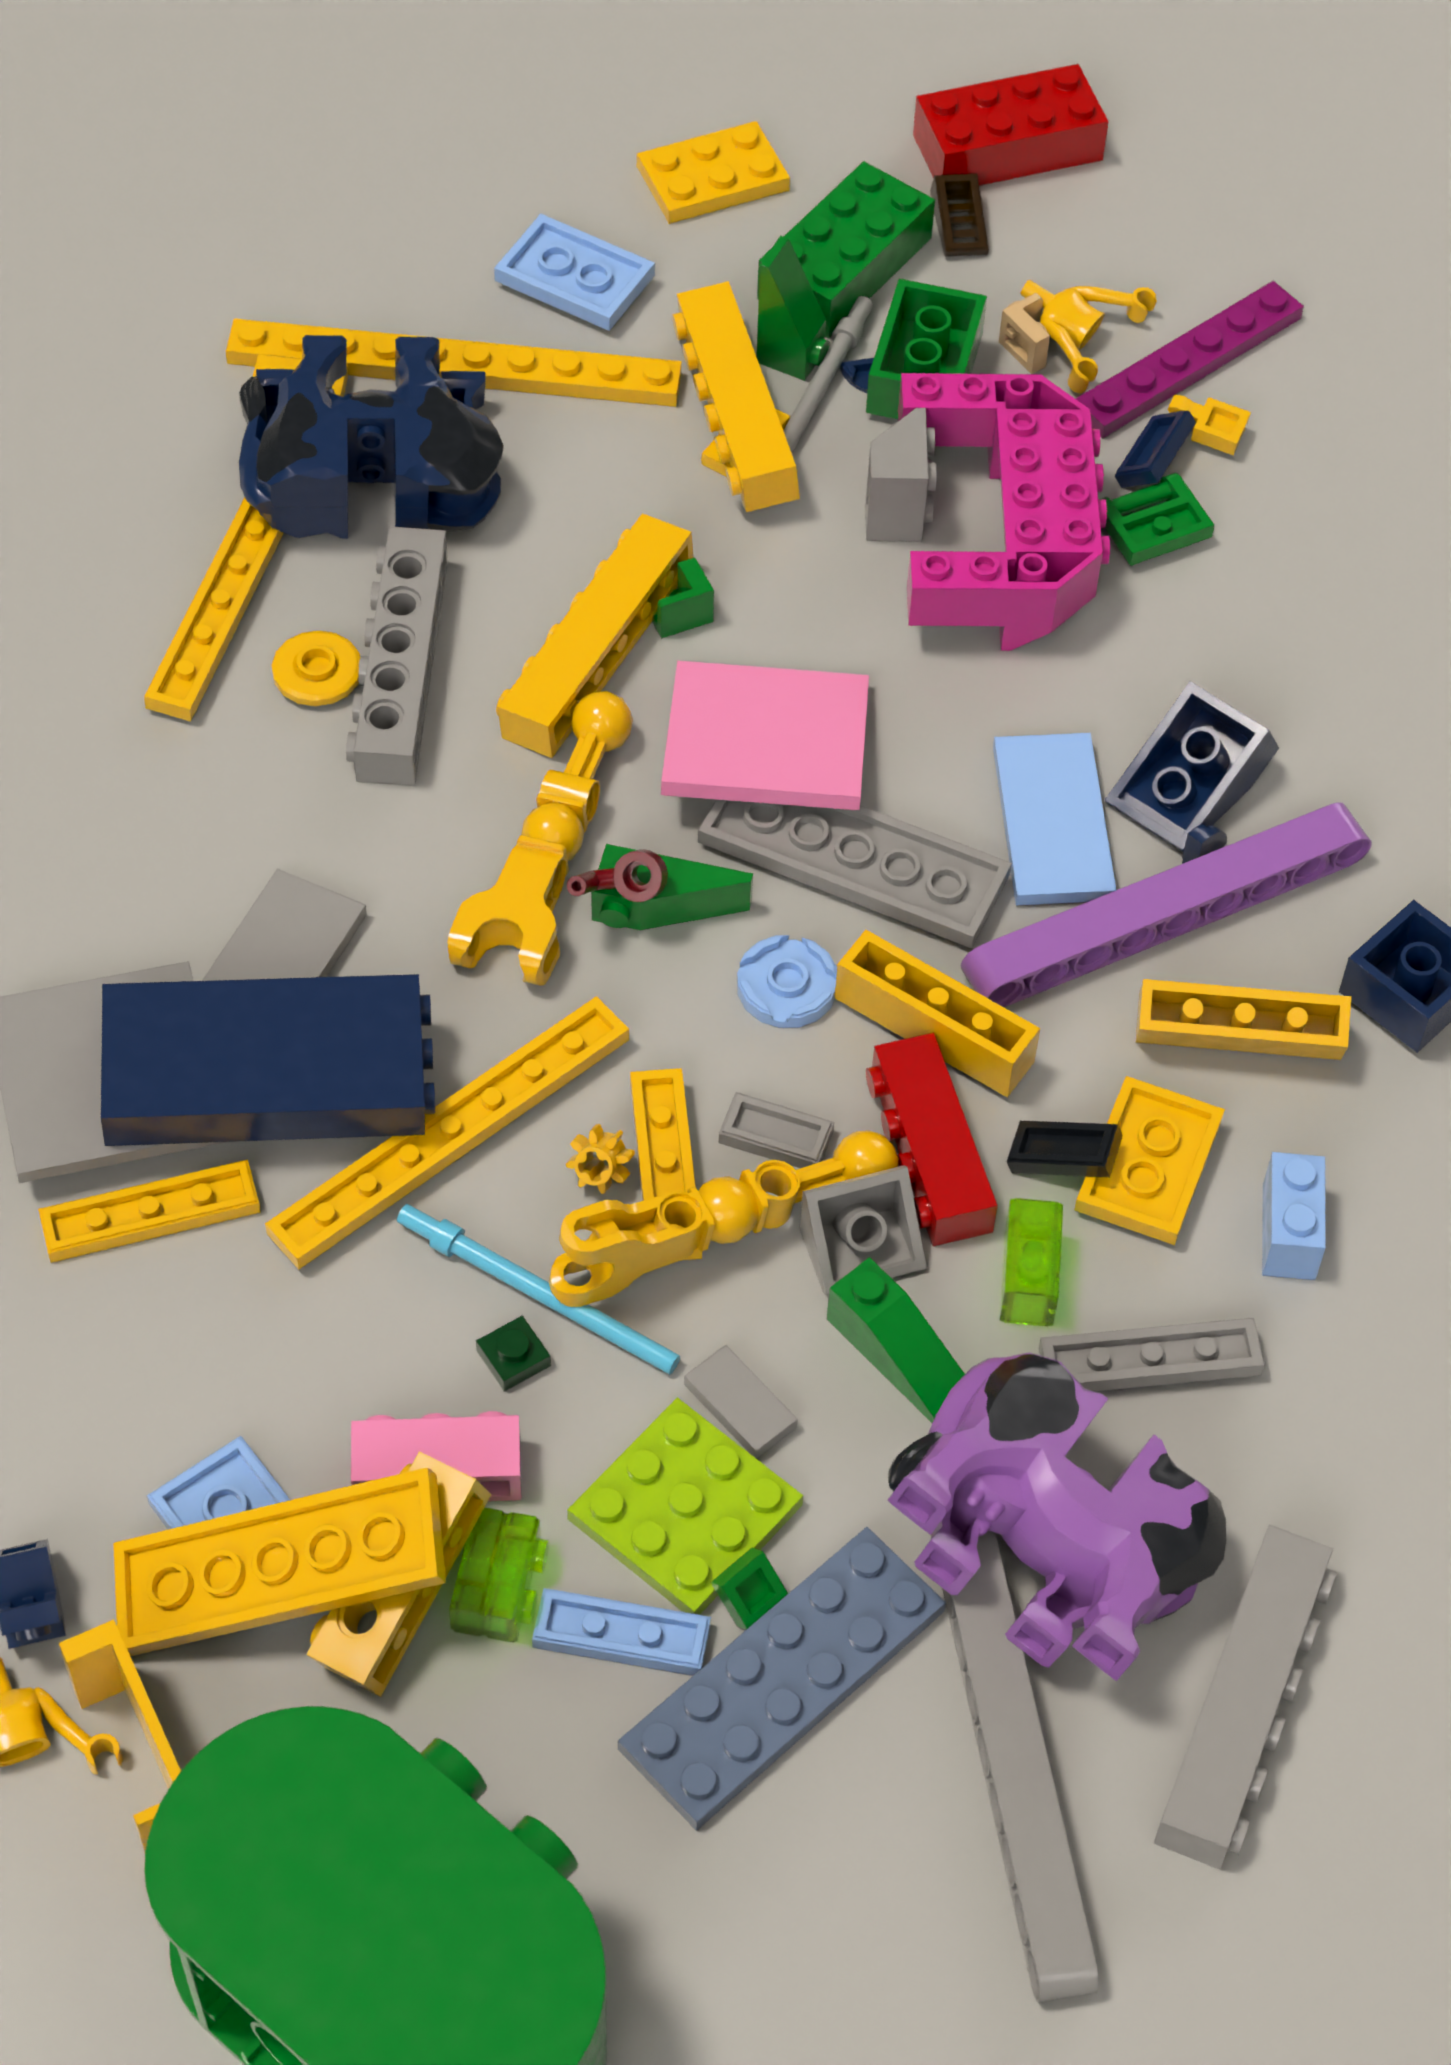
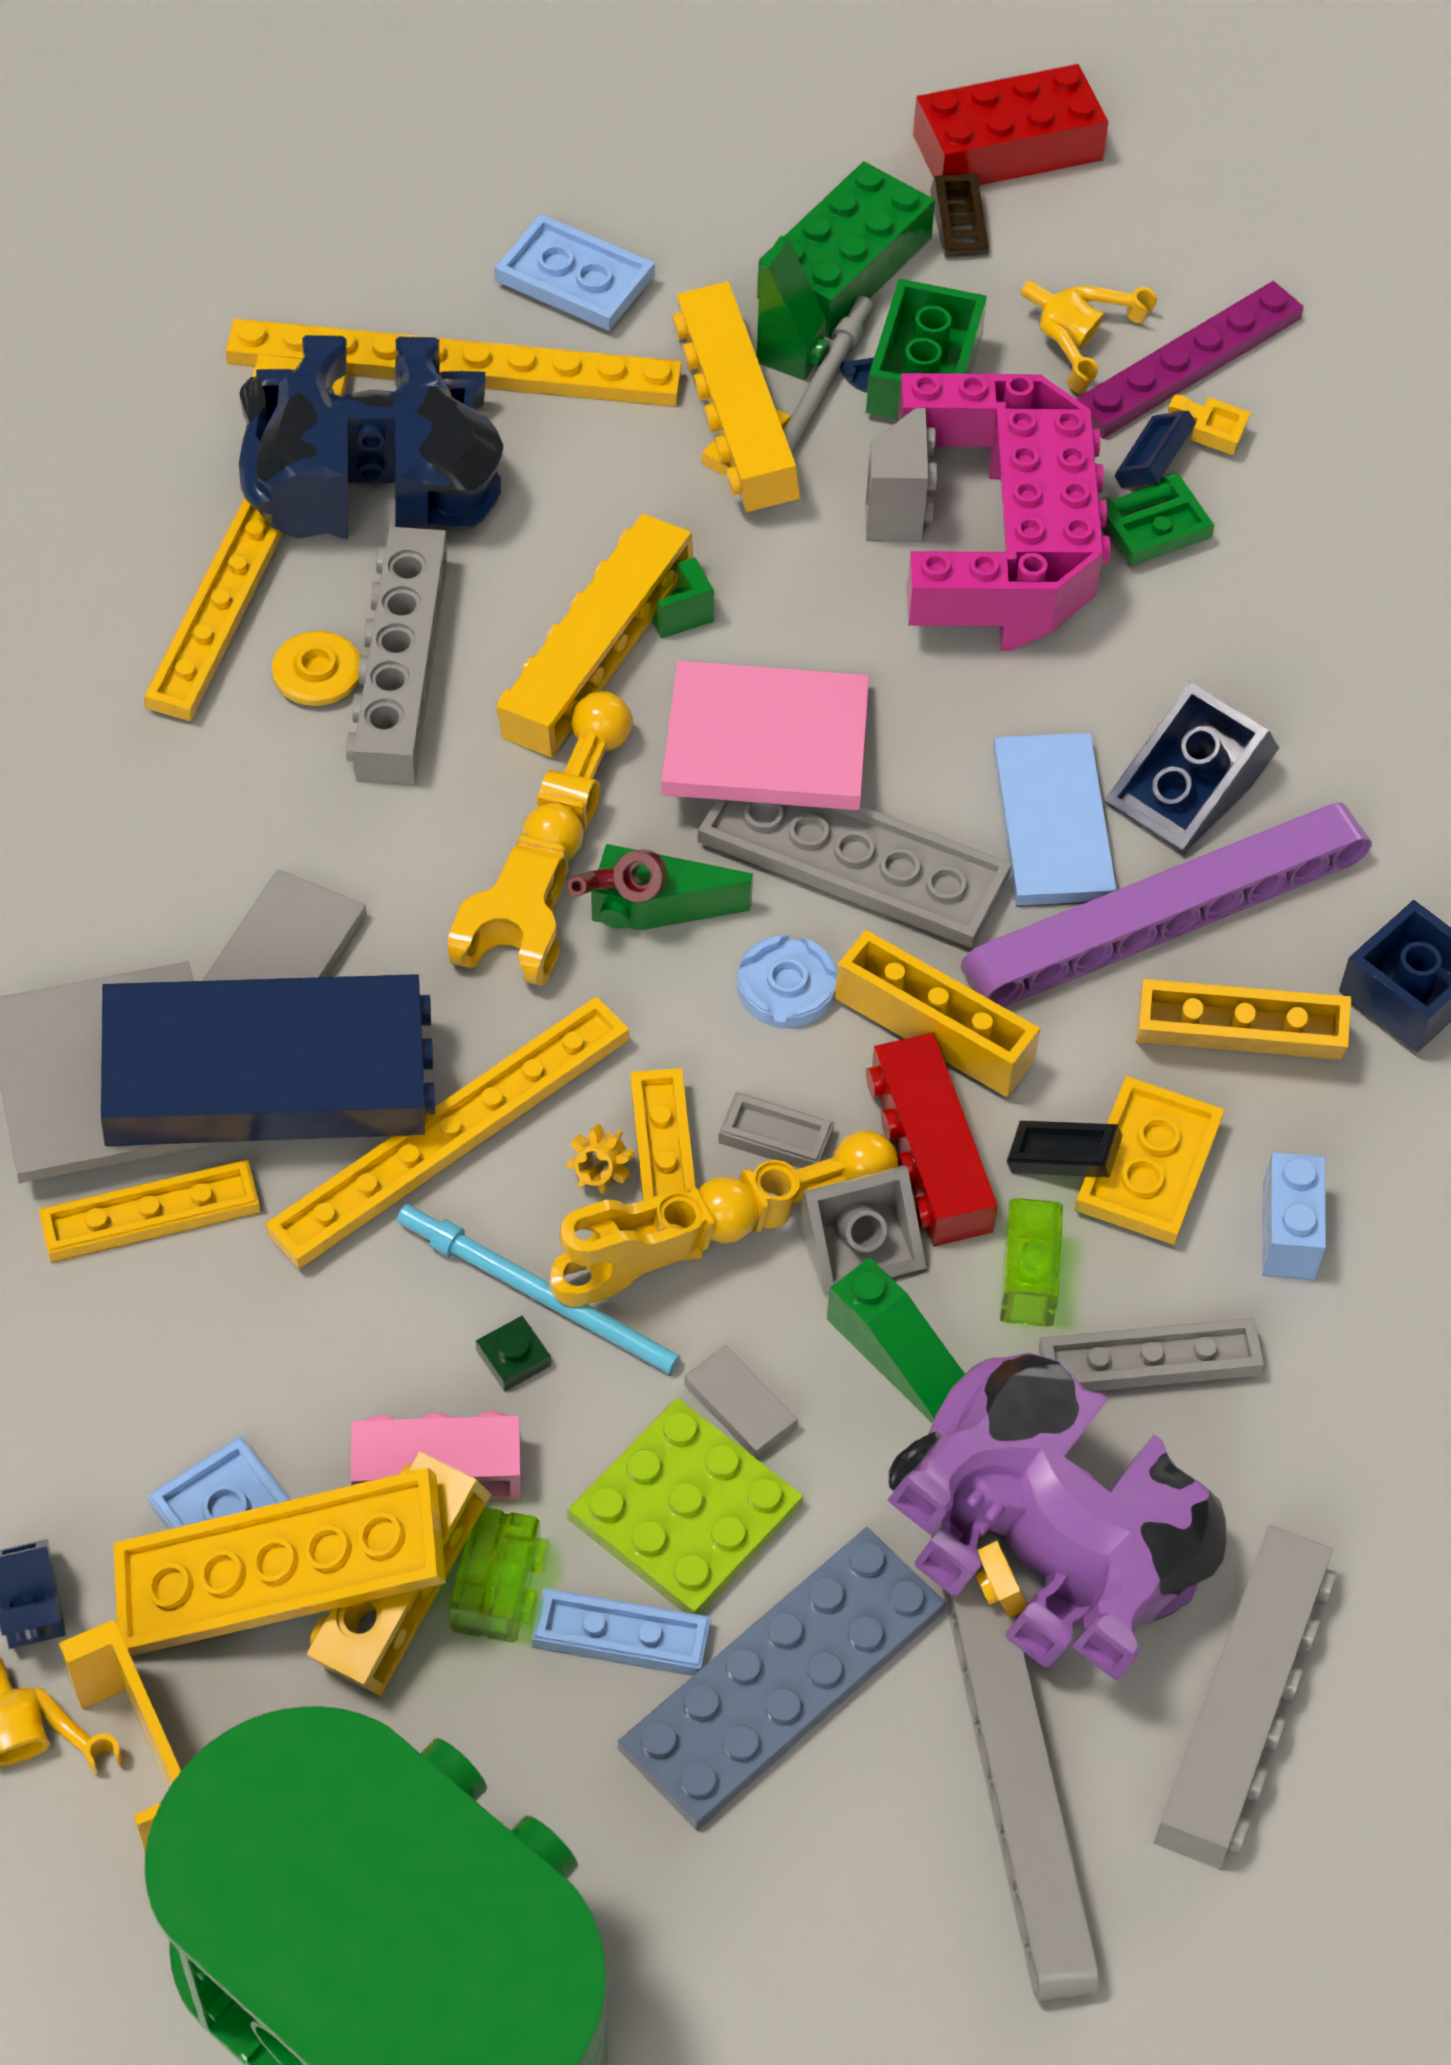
(712, 172): yellow plate -> none
(749, 1588): green plate -> none
(999, 1580): none -> yellow plate
(1024, 334): tan bracket -> none
(1202, 841): dark blue tile -> none

